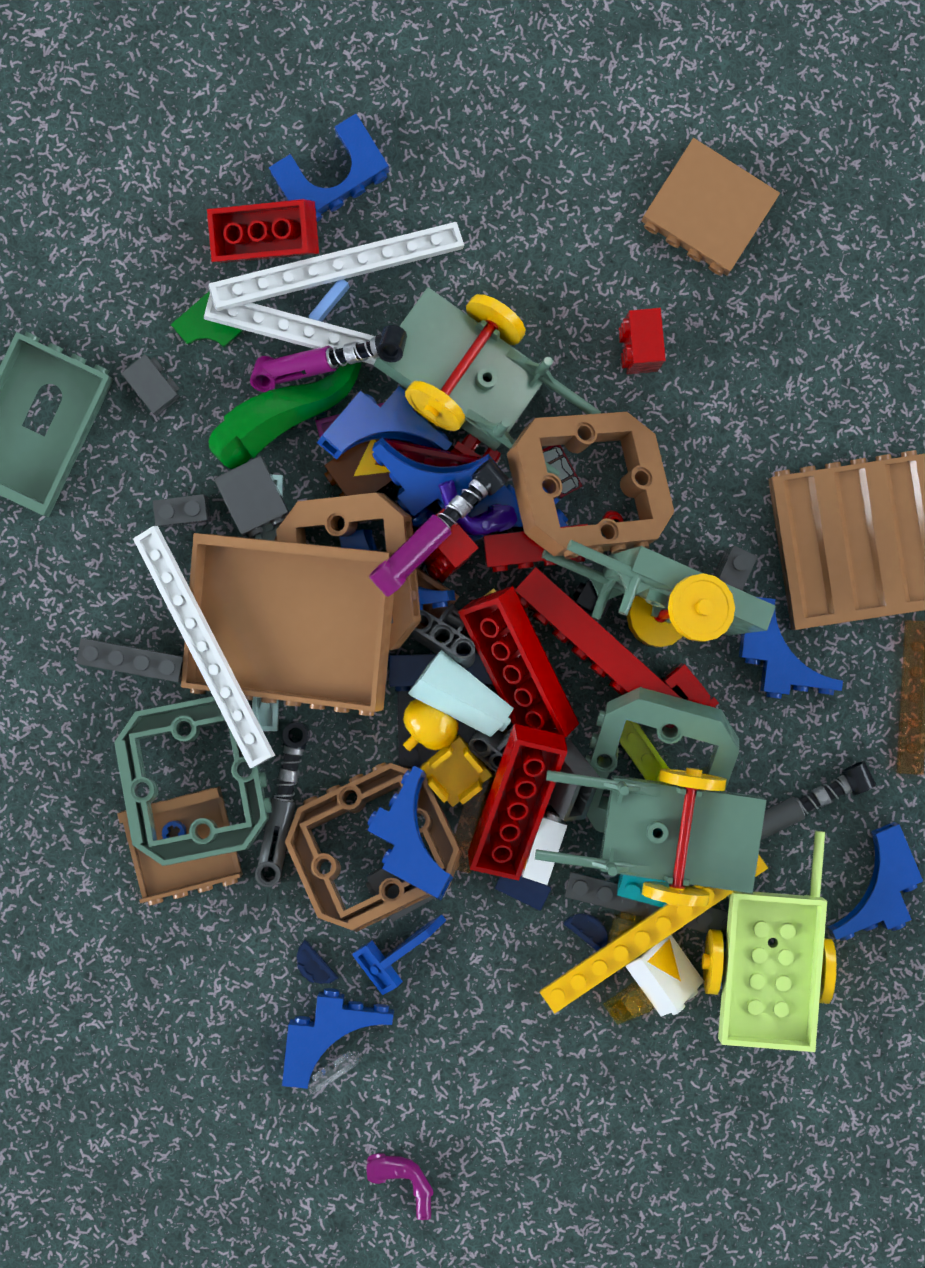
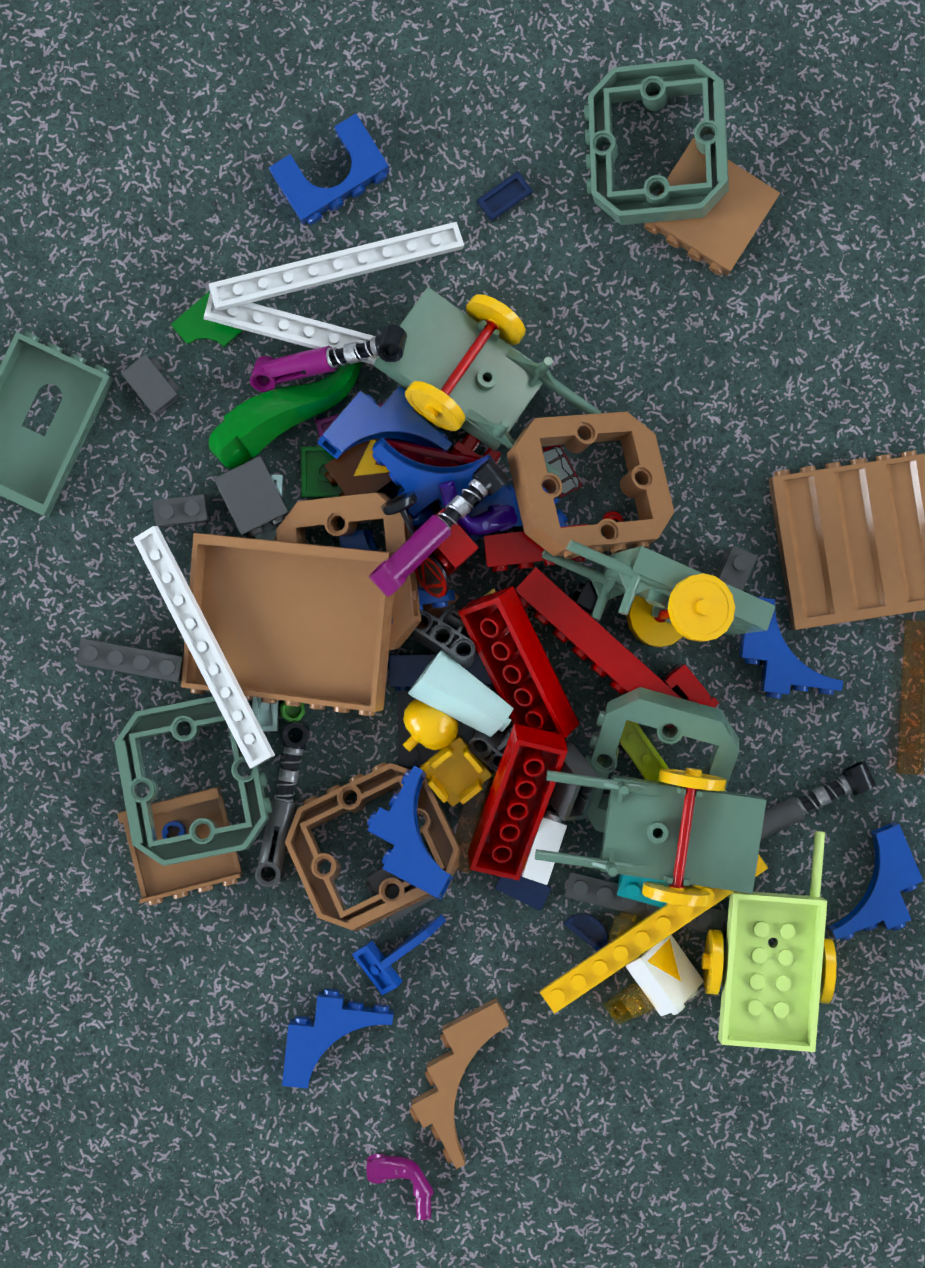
(263, 231): red brick -> none
(291, 713): none -> bright green tile
(313, 480): none -> green tile
(313, 966): dark blue tile -> none
(327, 1075): clear plate -> none
(329, 300): light blue tile -> none
(429, 572): none -> black piece
(465, 1038): none -> medium nougat arch
(504, 196): none -> dark blue tile
(635, 84): none -> sand green panel
(642, 341): red brick -> none

